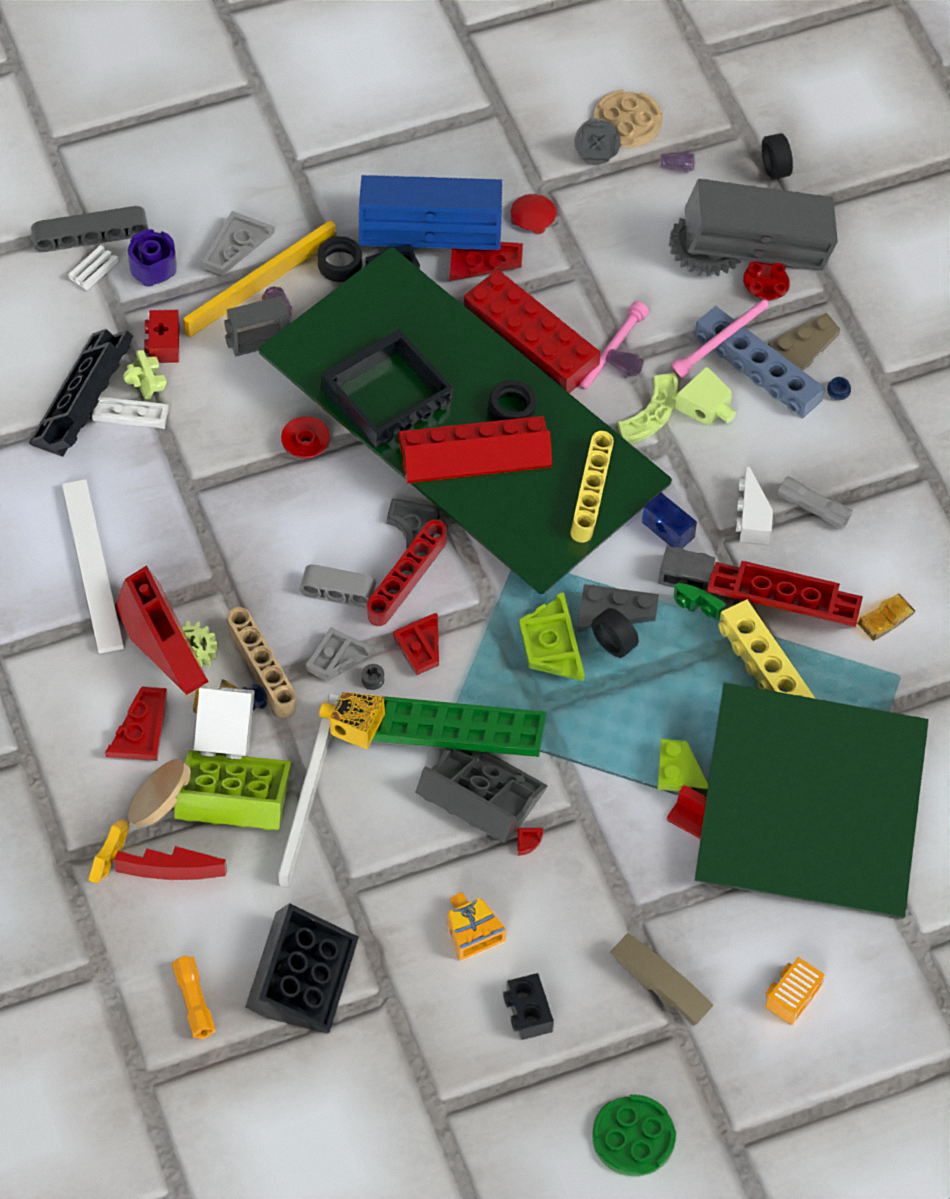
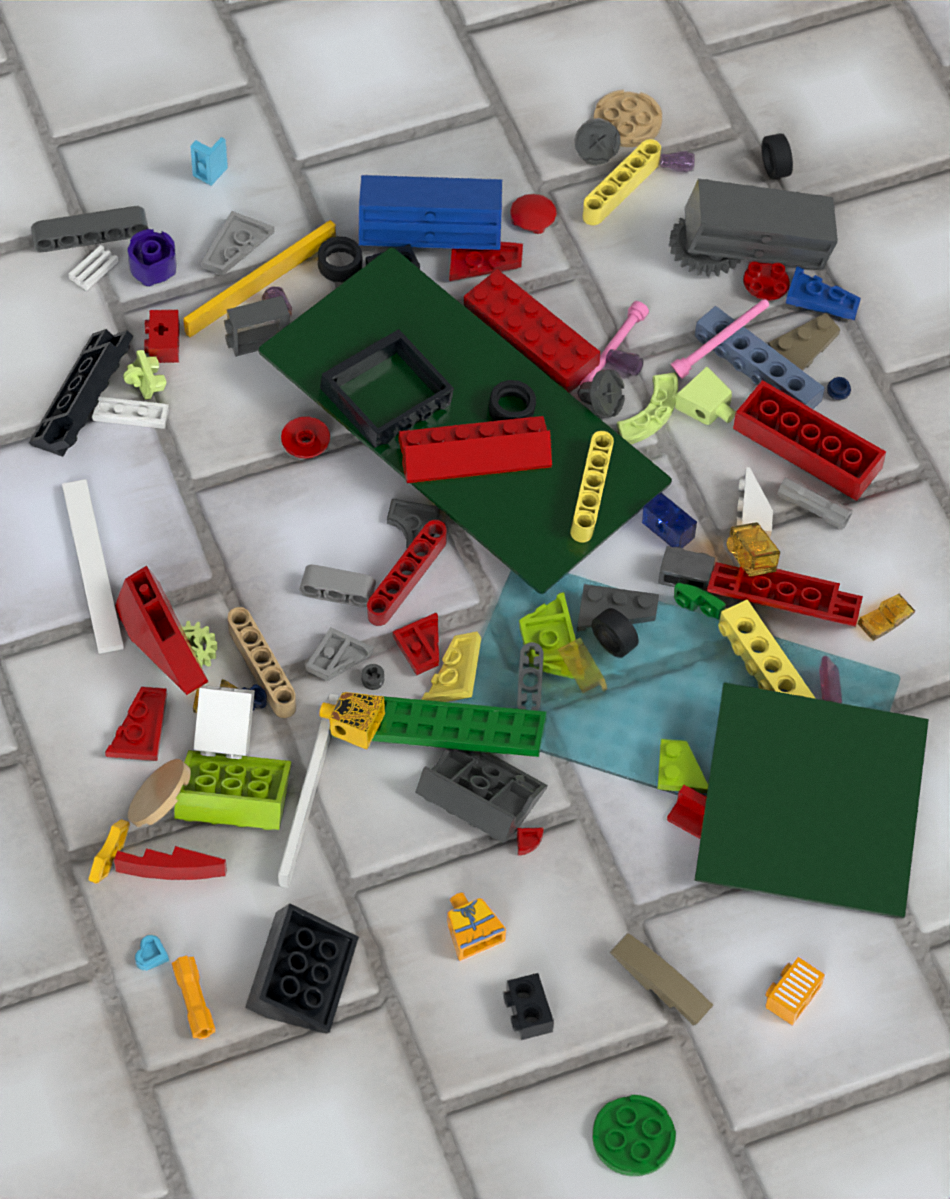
(151, 953): none -> medium azure tile
(209, 162): none -> medium azure panel
(458, 672): none -> light yellow wing
(538, 662): none -> dark grey beam
(582, 666): none -> clear yellow panel
(604, 393): none -> dark grey tile
(621, 182): none -> light yellow beam
(753, 549): none -> clear yellow brick
(809, 440): none -> red brick
(817, 296): none -> blue wing
(829, 681): none -> clear pink slope

